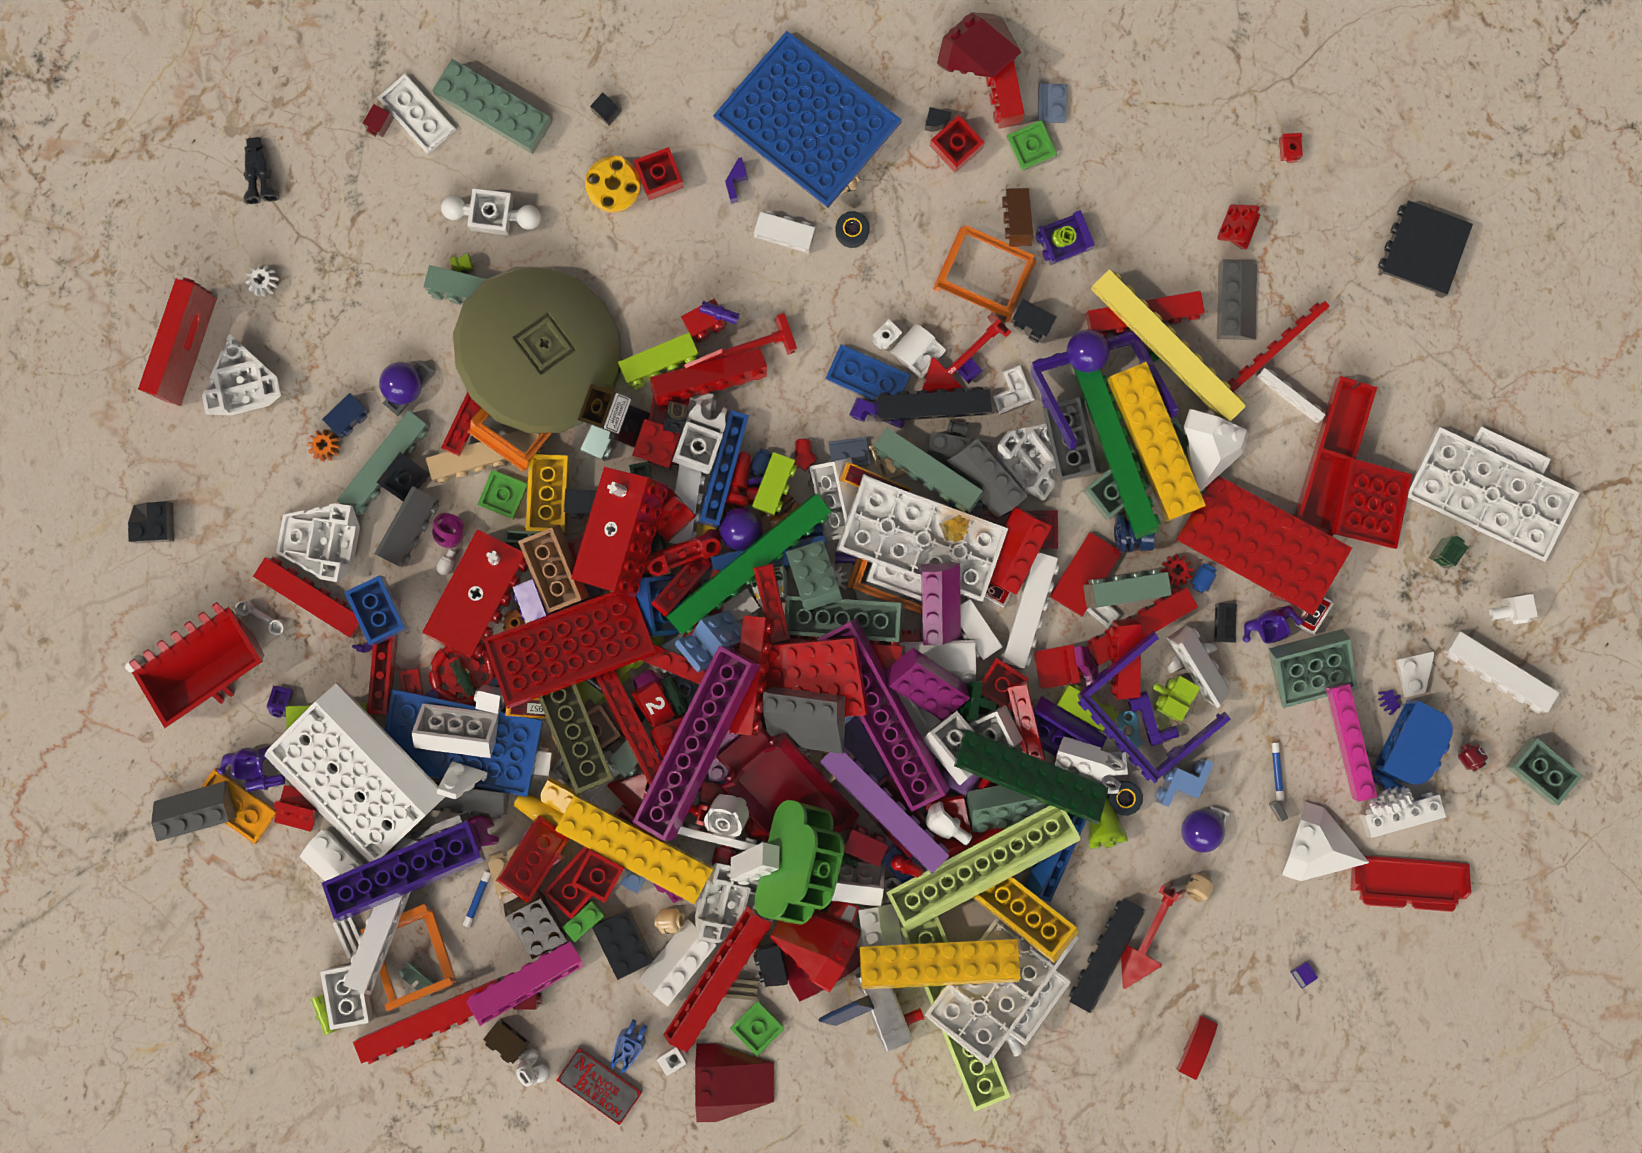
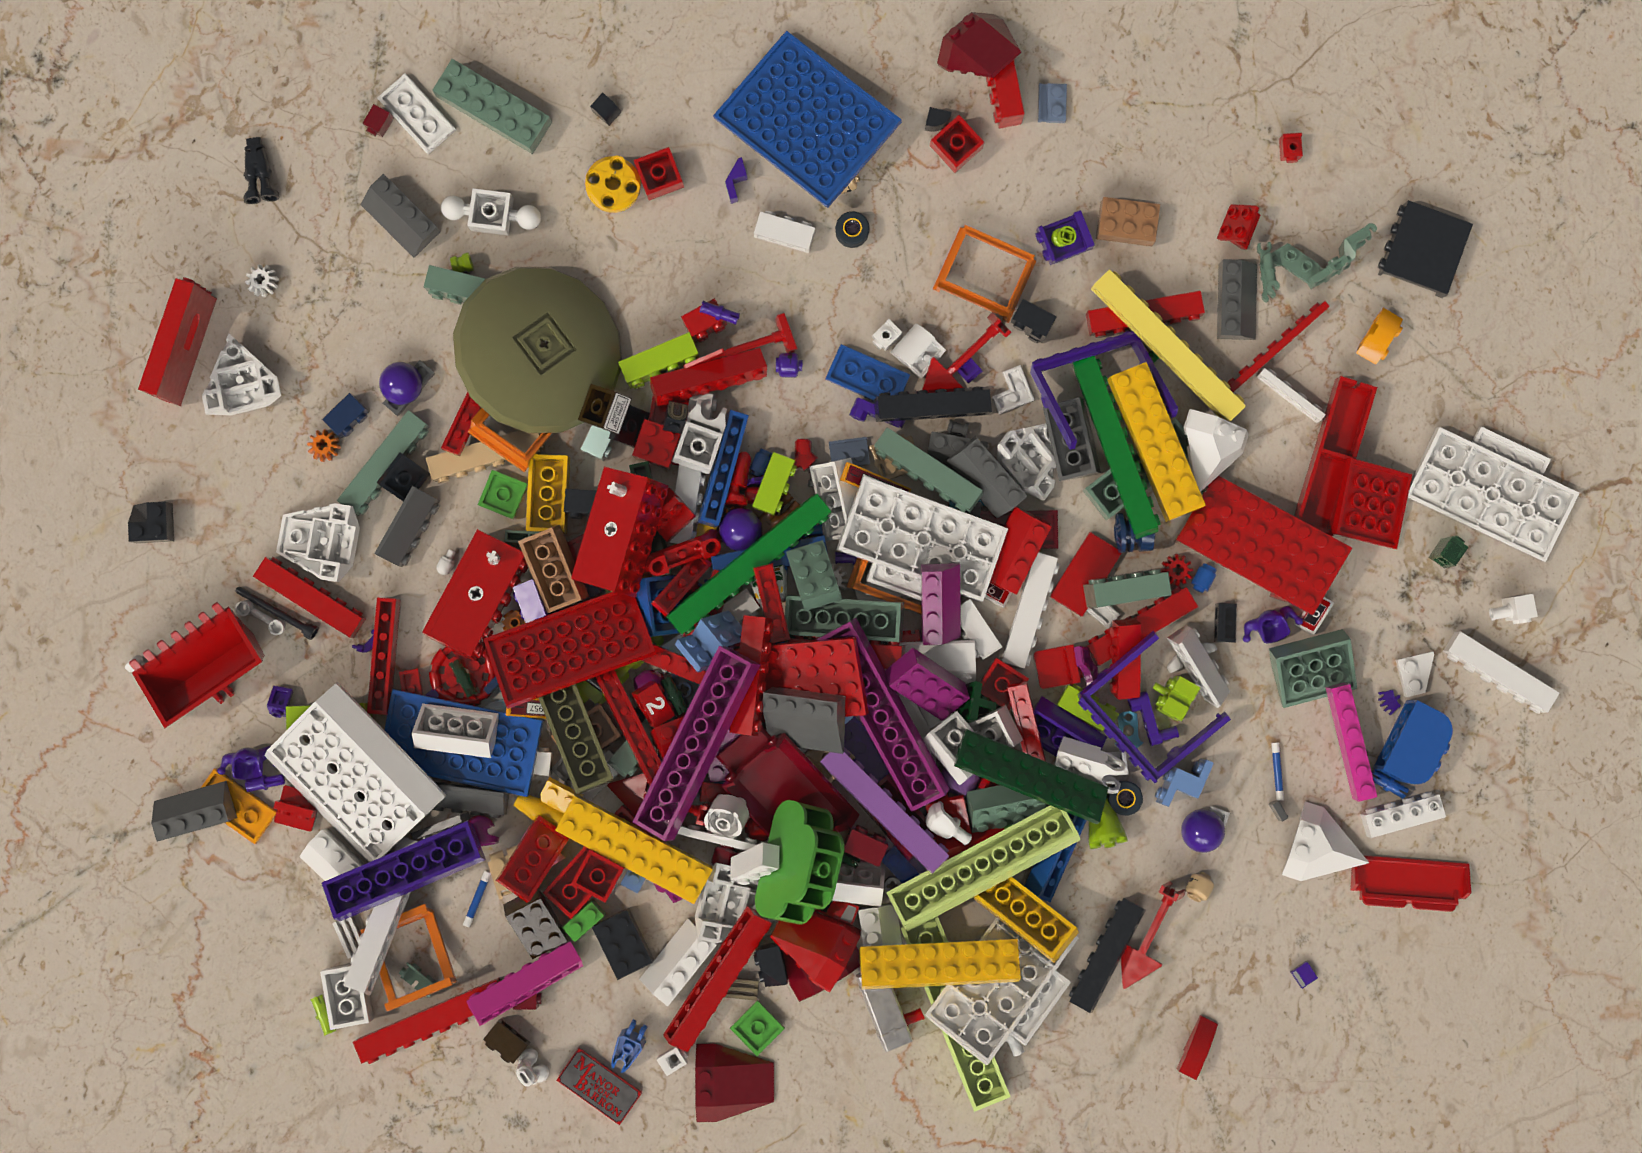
(308, 630): none -> black piece
(376, 610): blue brick -> none
(399, 216): none -> dark grey slope
(449, 531): magenta helmet -> none
(459, 779): white wing -> none
(489, 699): white brick -> none
(669, 921): tan head -> none
(788, 365): none -> dark purple head
(848, 1011): dark blue slope -> none
(899, 863): red axle -> none
(954, 528): clear yellow brick -> none
(1018, 217): reddish brown brick -> none
(1031, 145): bright green plate -> none
(1088, 351): dark purple piece -> none
(1127, 221): none -> medium nougat brick
(1305, 267): none -> sand green piece
(1379, 336): none -> light orange brick
(1391, 801): white gear -> none
(1472, 756): dark red head -> none
(1544, 771): sand green brick -> none

